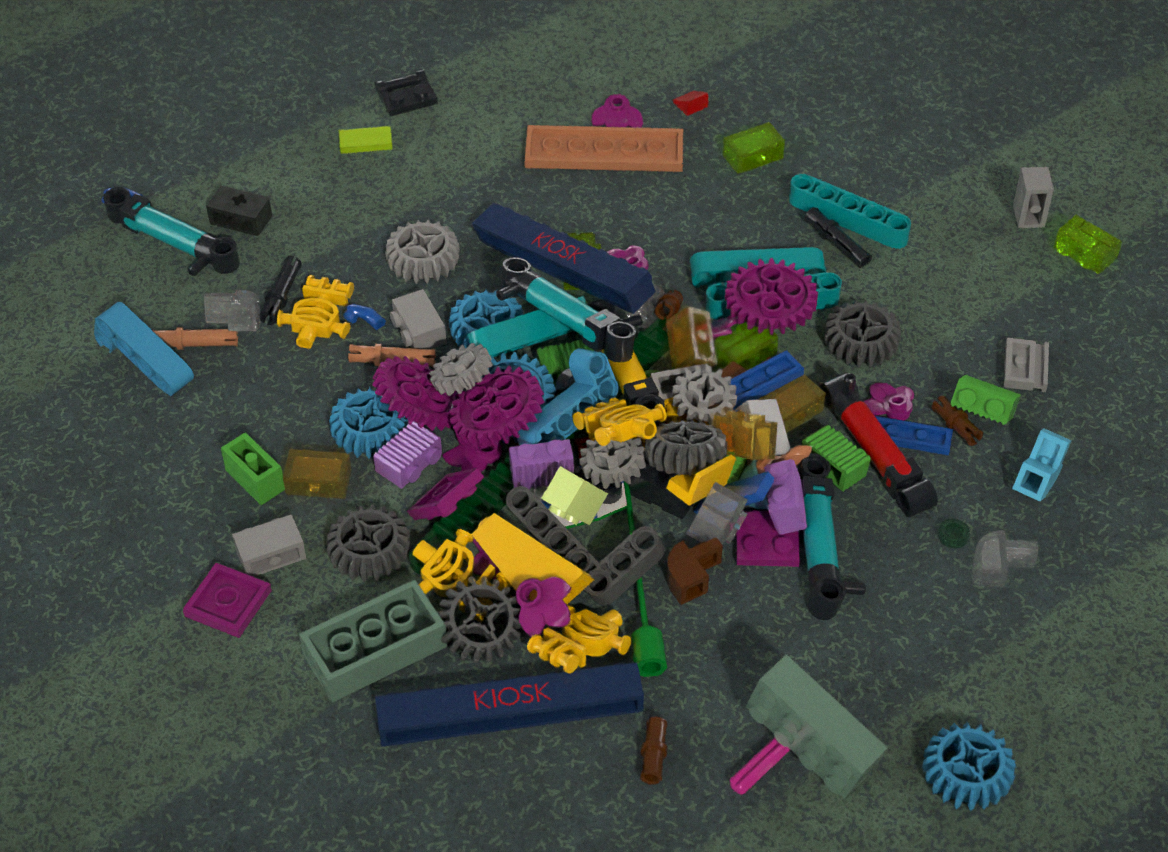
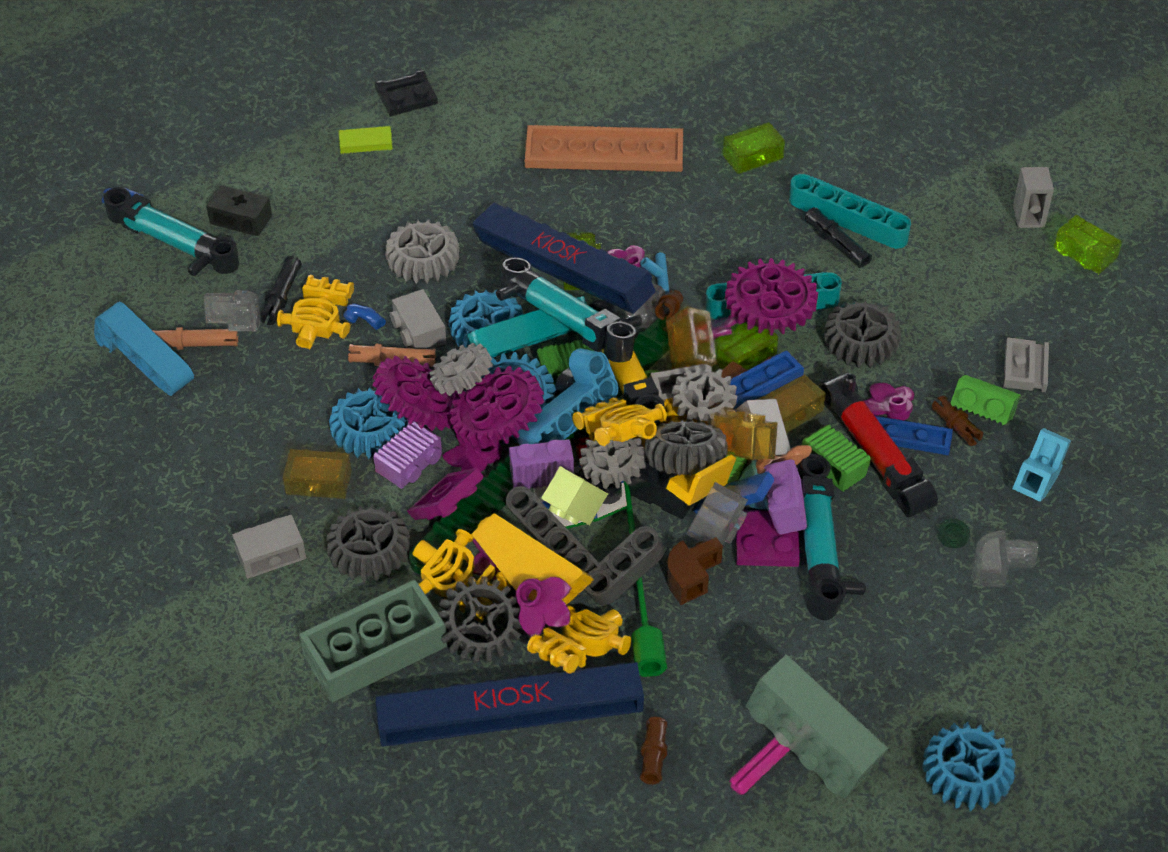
(227, 600): magenta plate -> none
(253, 468): bright green brick -> none
(617, 115): magenta plate -> none
(658, 269): none -> dark azure piece
(692, 102): red slope -> none
(717, 266): teal beam -> none

